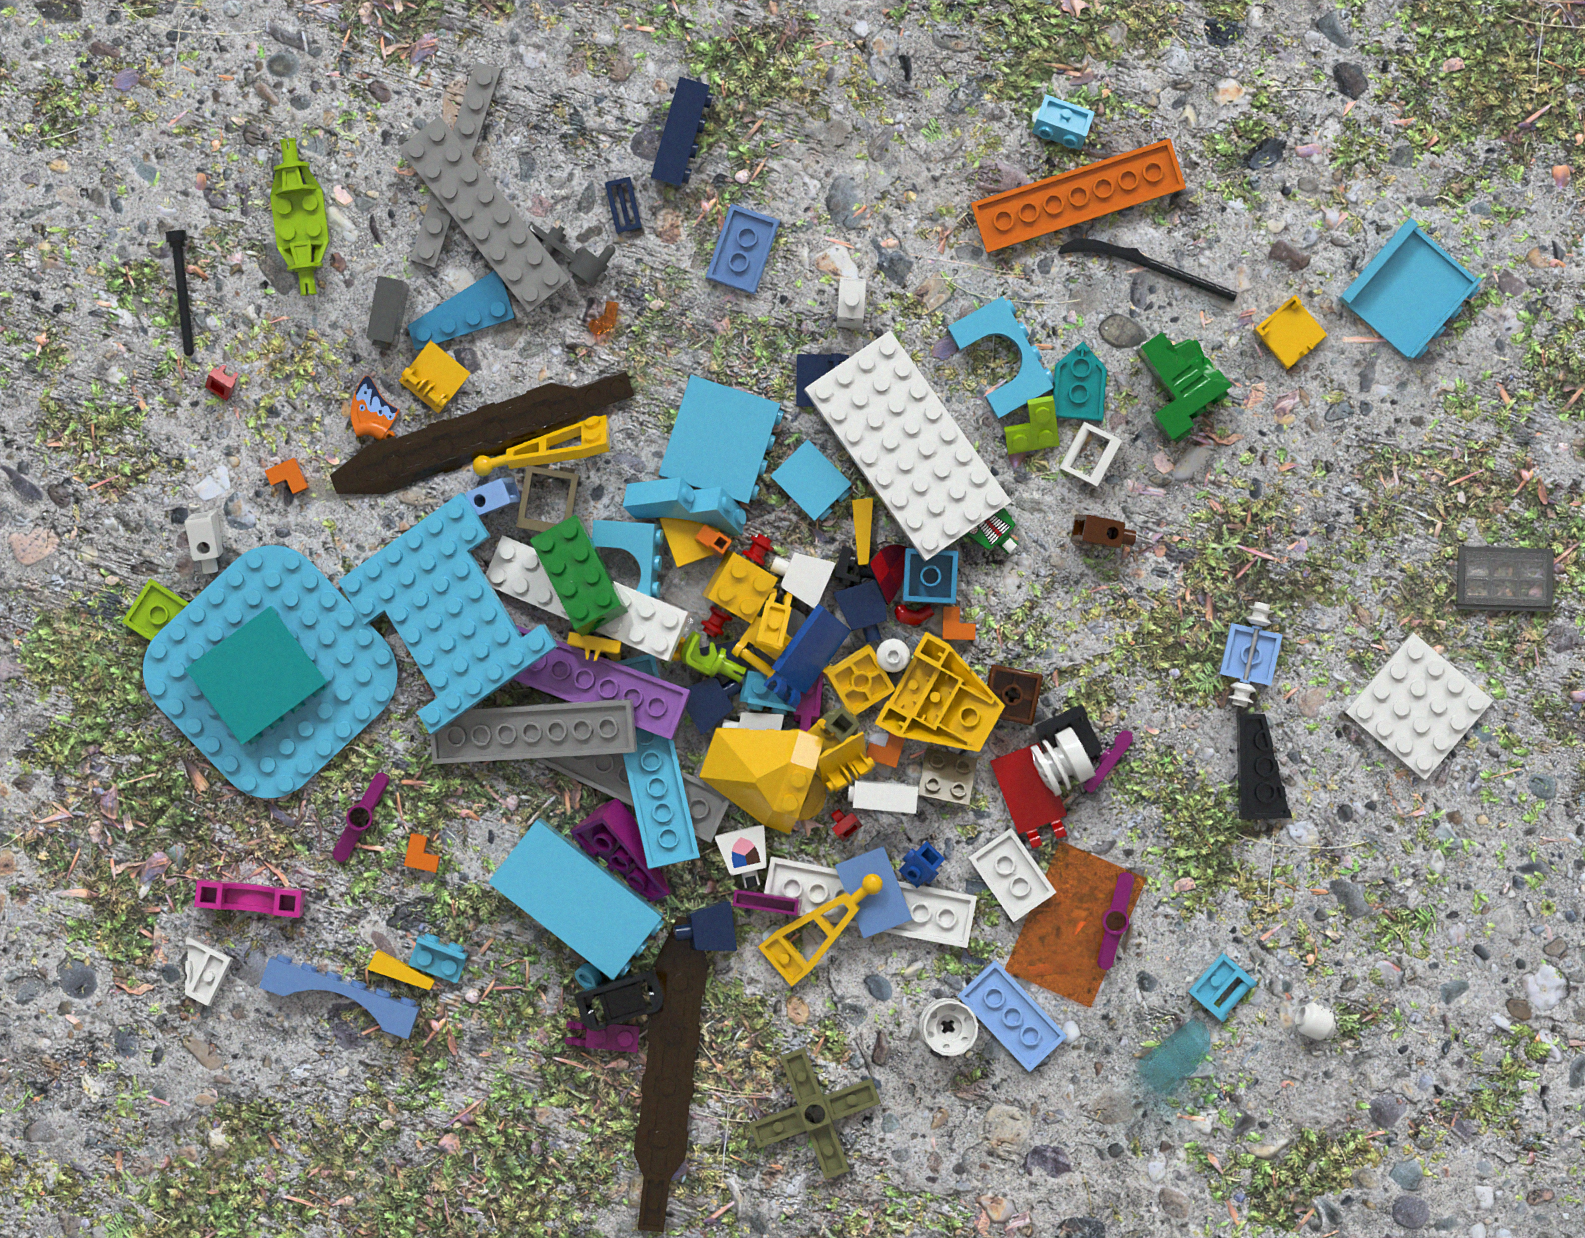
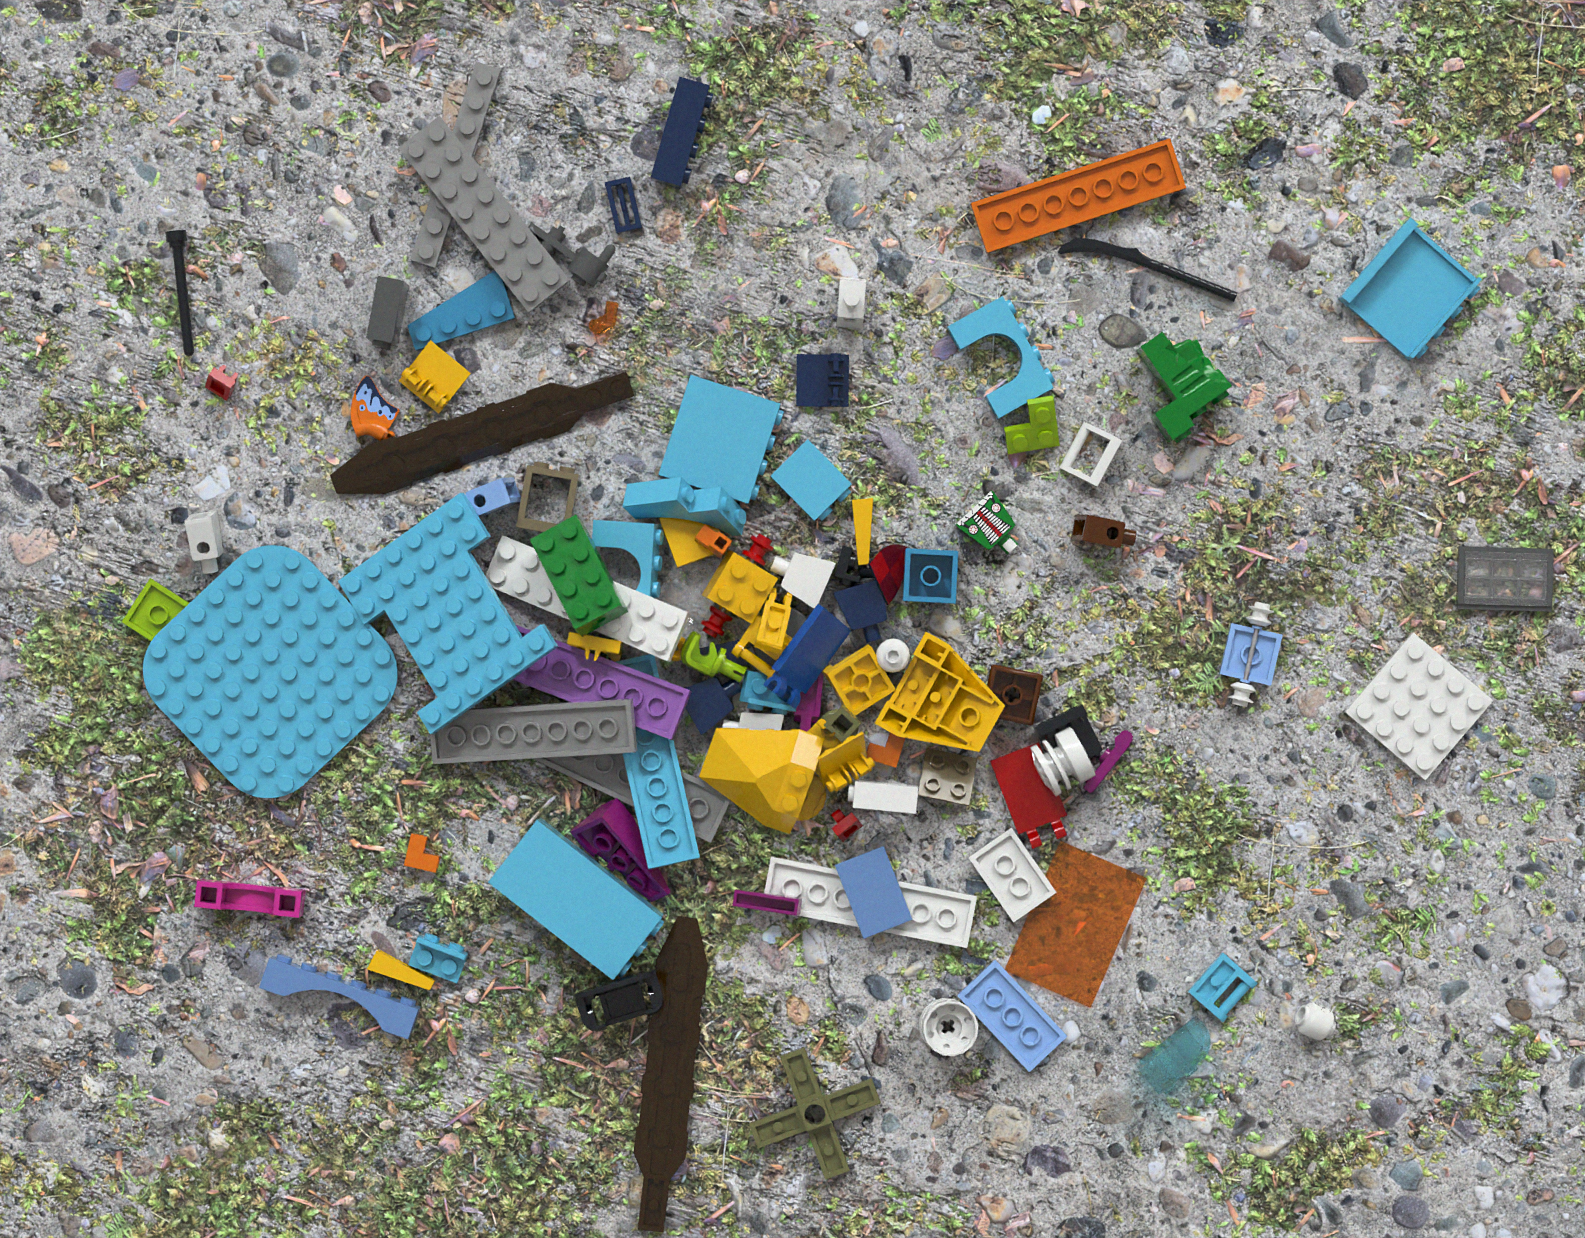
(204, 971): white wing -> none
(257, 676): teal panel -> none
(290, 472): orange piece -> none
(299, 217): lime plate -> none
(352, 832): magenta piece -> none
(588, 975): medium azure tile -> none
(594, 441): yellow plate -> none
(616, 1037): magenta hinge -> none
(709, 928): dark blue torso -> none
(742, 249): medium blue tile -> none
(744, 852): white torso -> none
(787, 957): yellow plate -> none
(907, 445): white plate -> none
(913, 617): red arm -> none
(917, 868): blue brick -> none
(953, 629): orange piece -> none
(1063, 122): medium azure bracket -> none
(1080, 385): teal tile -> none
(1120, 904): magenta piece -> none
(1258, 771): black wing -> none
(1290, 332): yellow piece -> none

